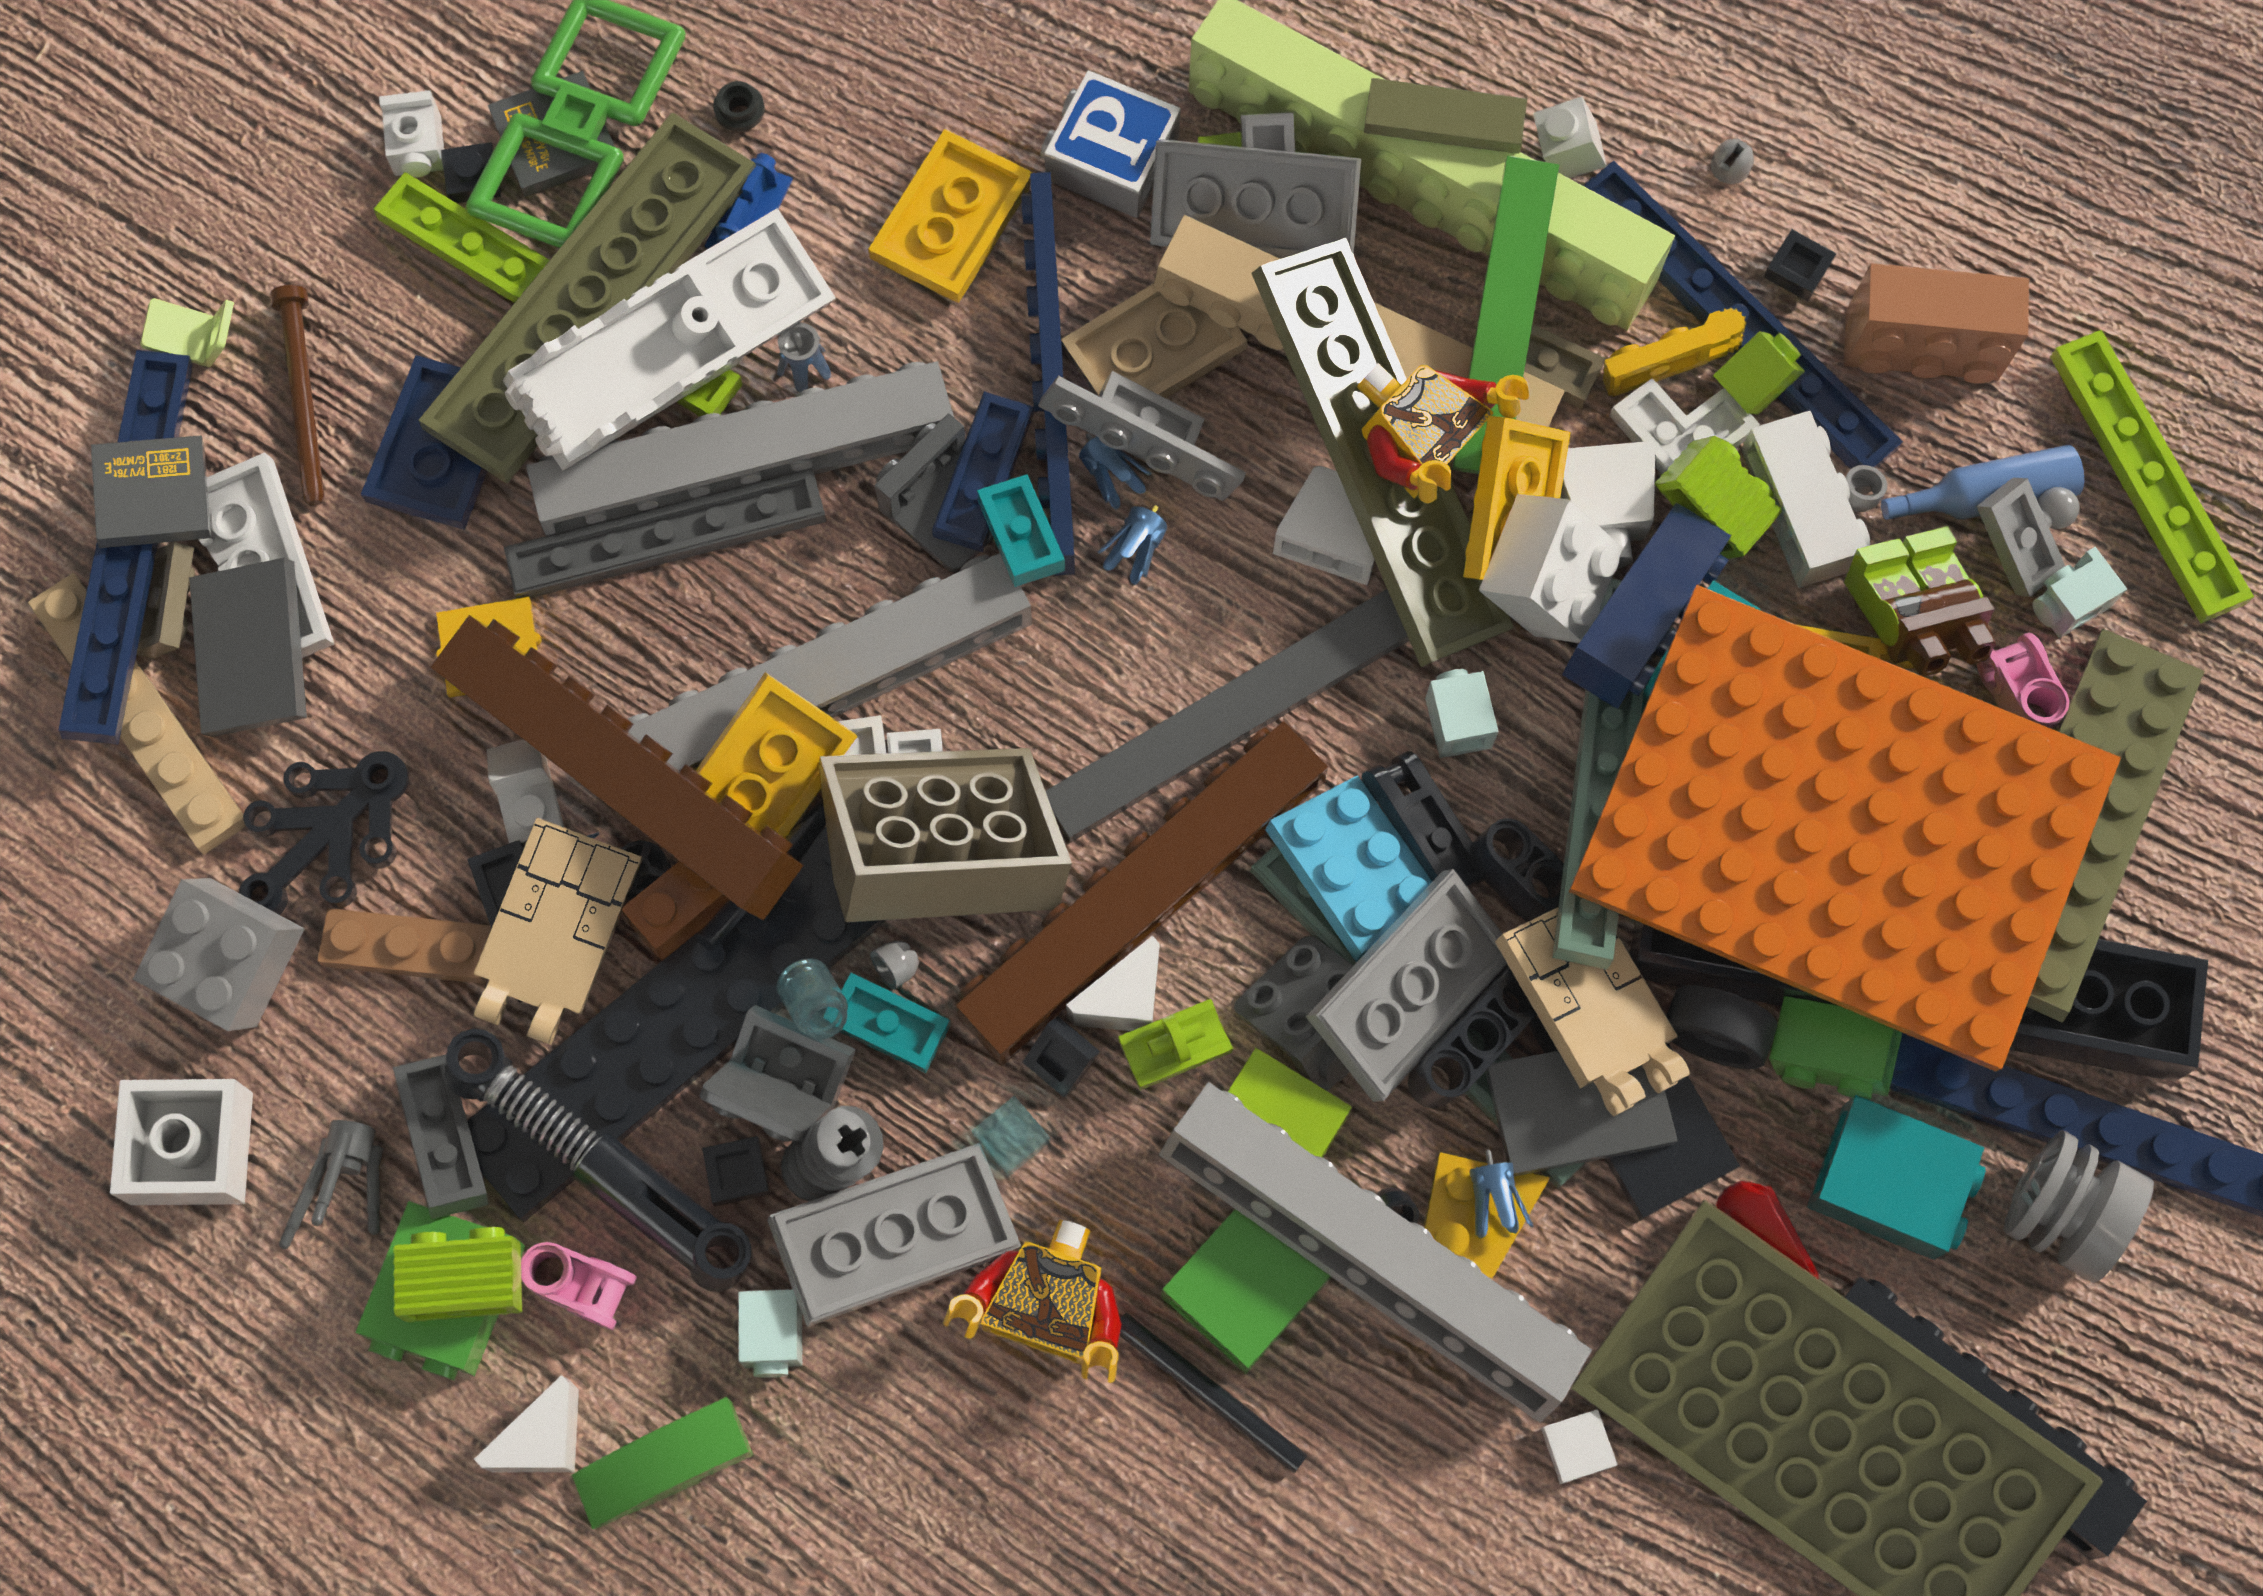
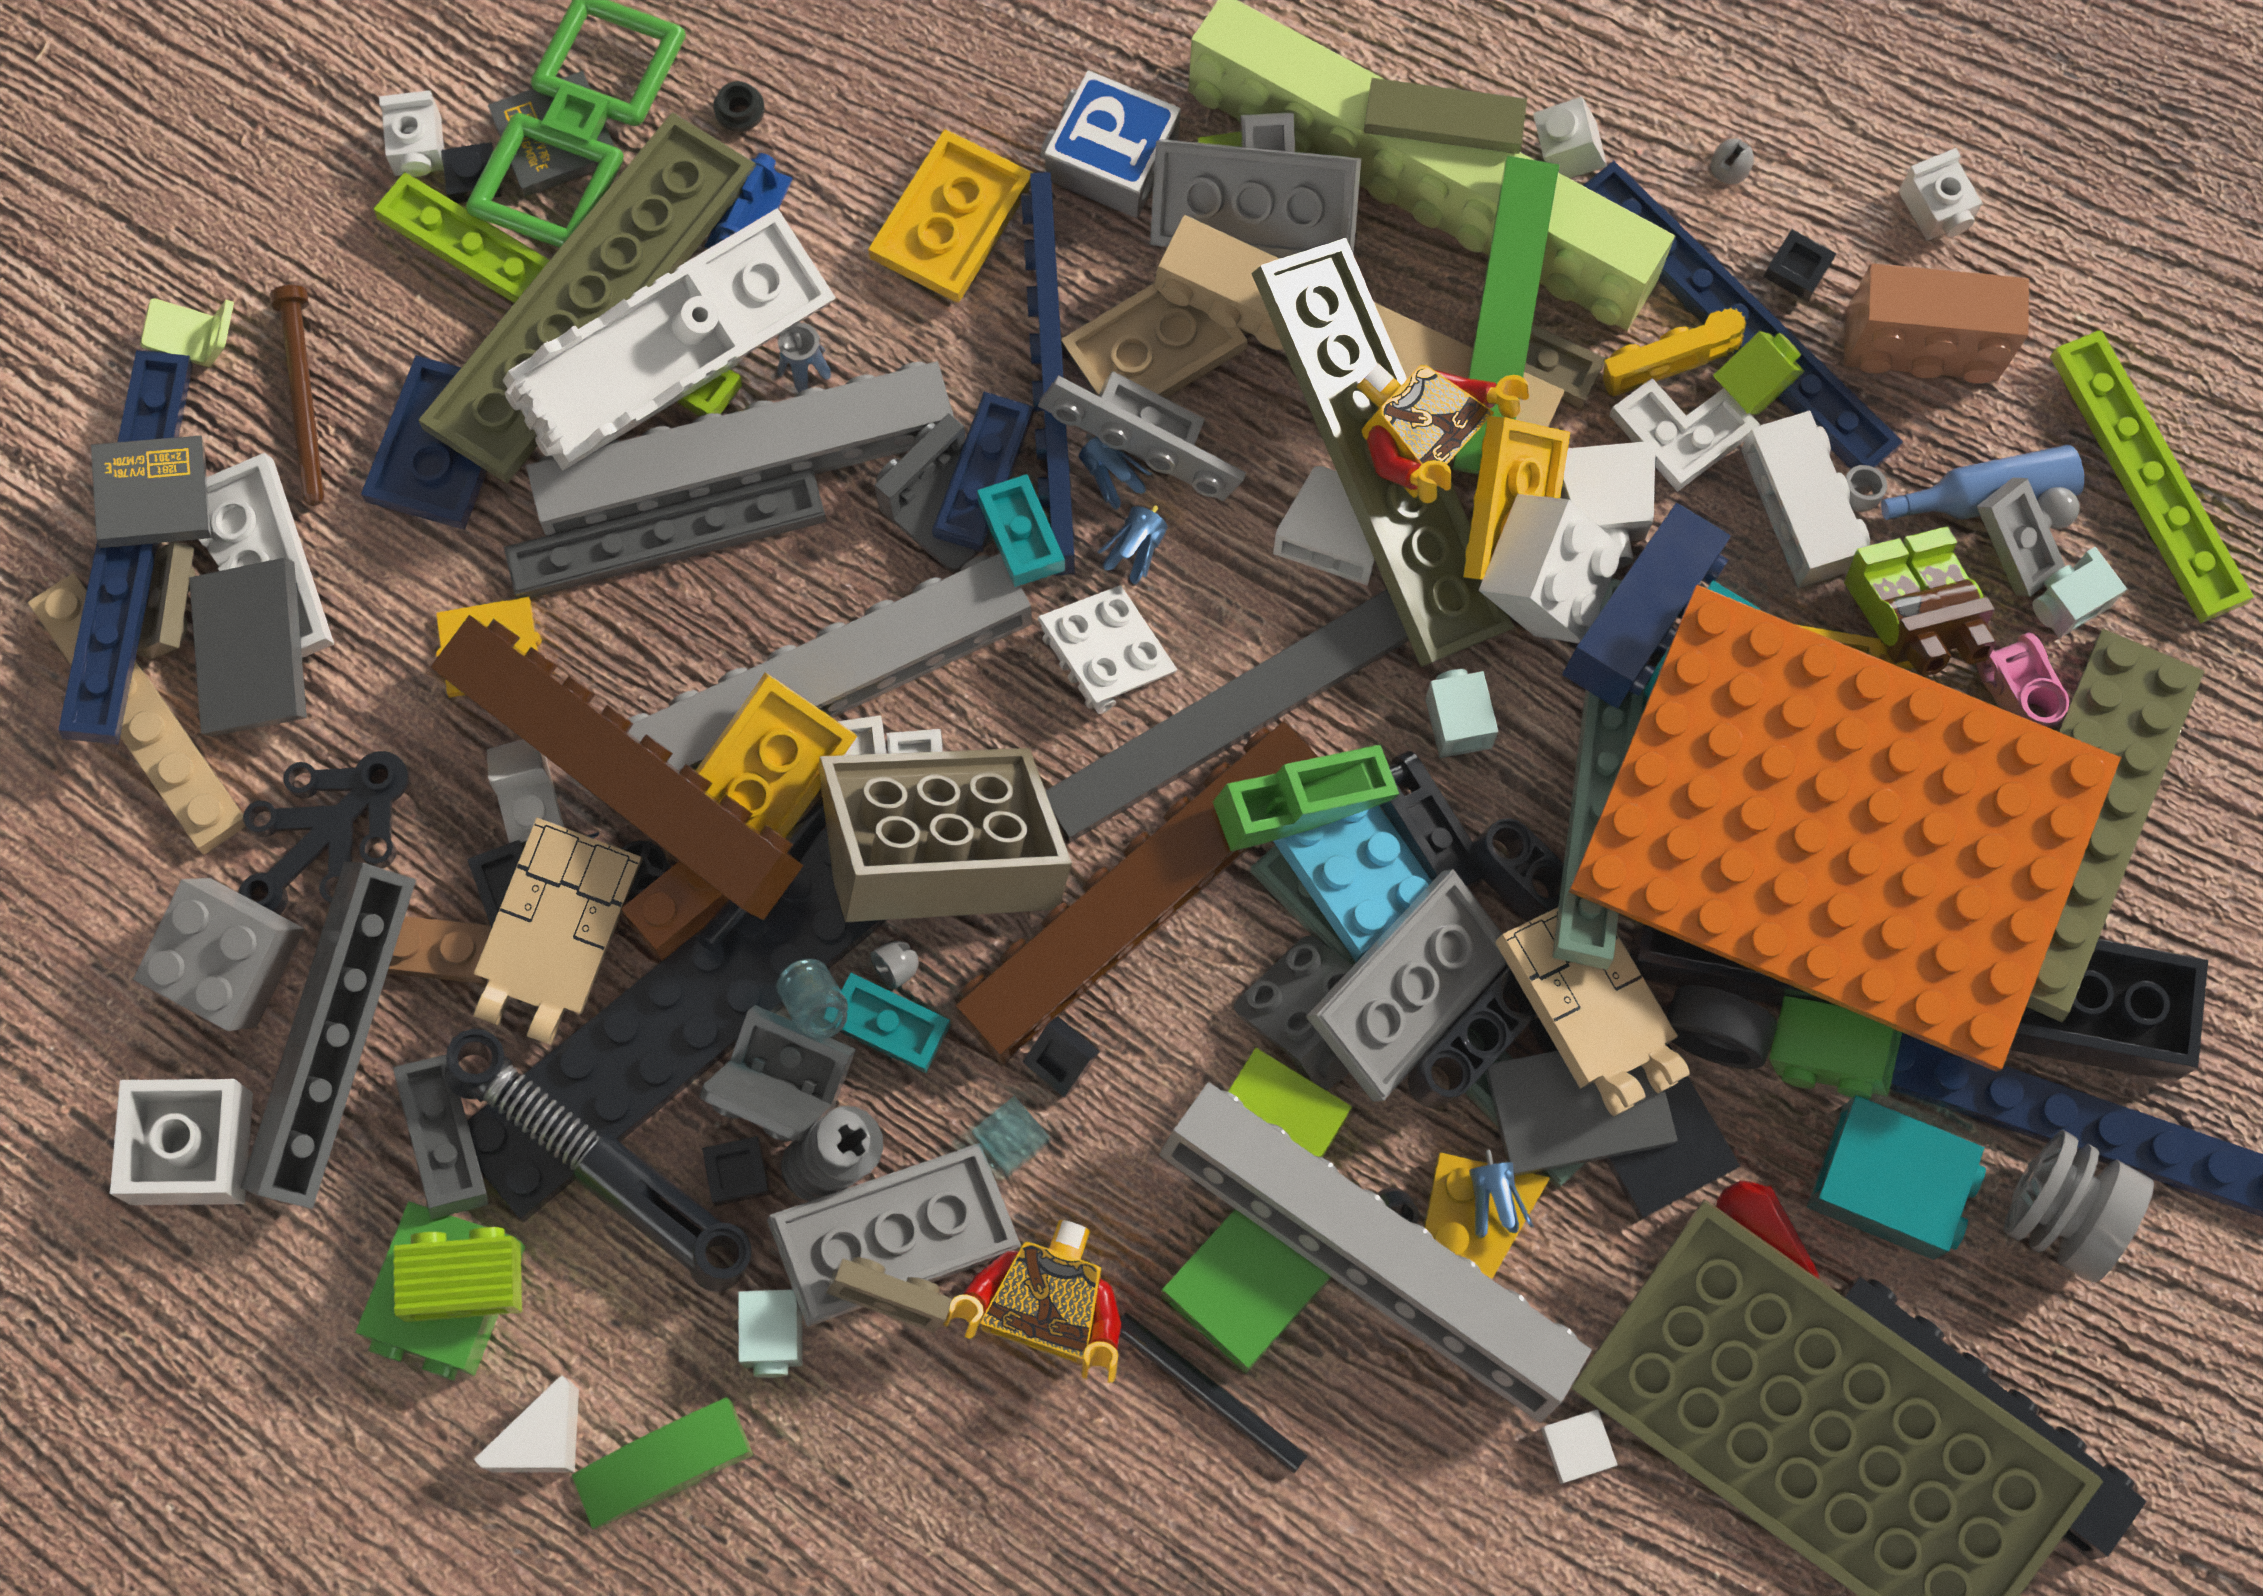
(328, 1034): none -> dark grey brick
(343, 1151): dark grey plant -> none
(587, 1285): bright pink piece -> none
(909, 1301): none -> dark tan plate
(1105, 647): none -> white hinge
(1122, 995): white slope -> none
(1175, 1044): lime hips -> none
(1304, 796): none -> bright green slope
(1718, 489): lime brick -> none
(1940, 196): none -> white brick

